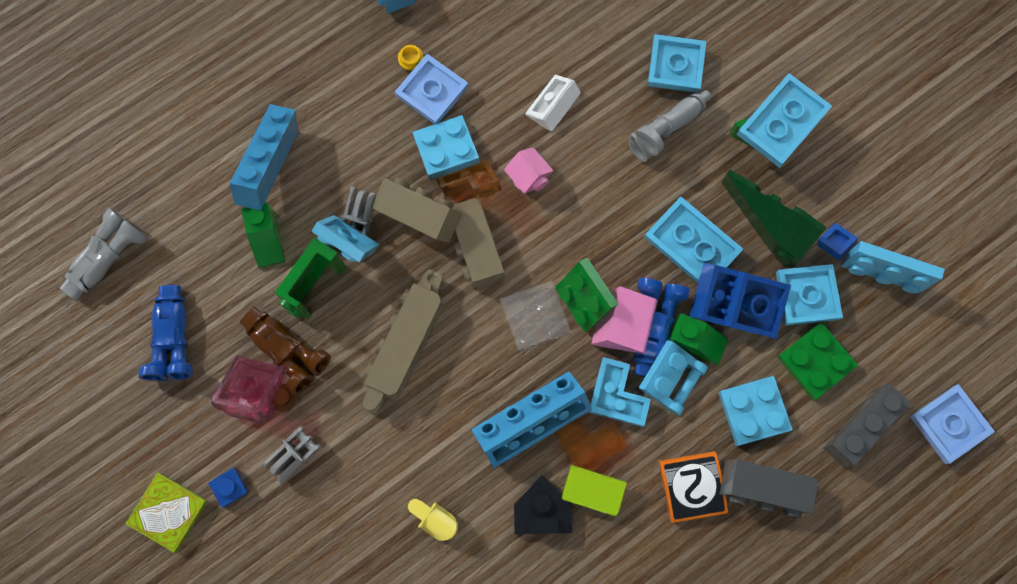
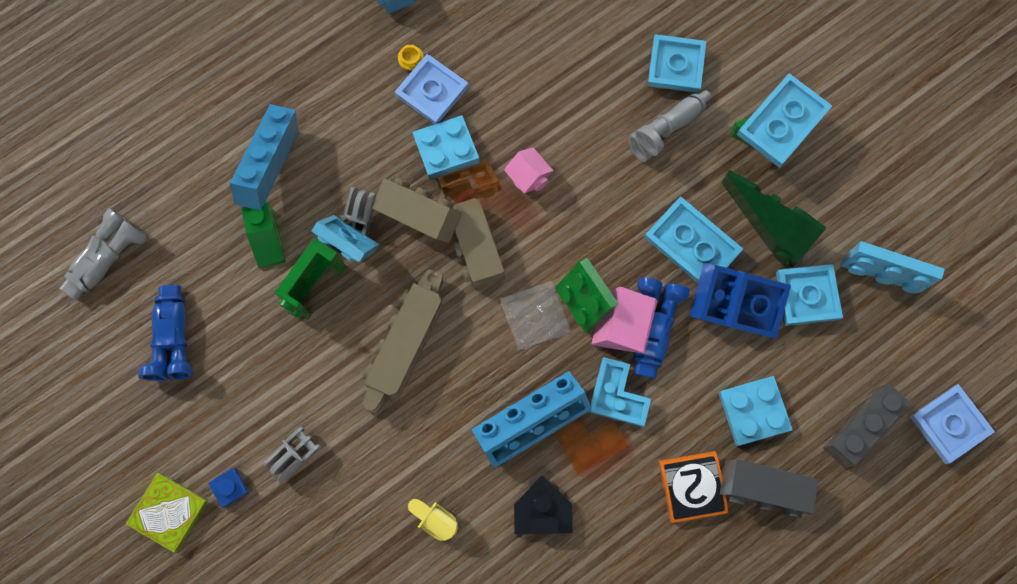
(249, 390): clear pink slope -> none
(283, 347): reddish brown piece -> none
(284, 399): reddish brown plate -> none
(553, 102): white slope -> none
(593, 490): lime slope -> none
(667, 372): medium azure plate -> none
(698, 339): green slope -> none
(817, 361): green plate -> none
(837, 241): blue plate -> none

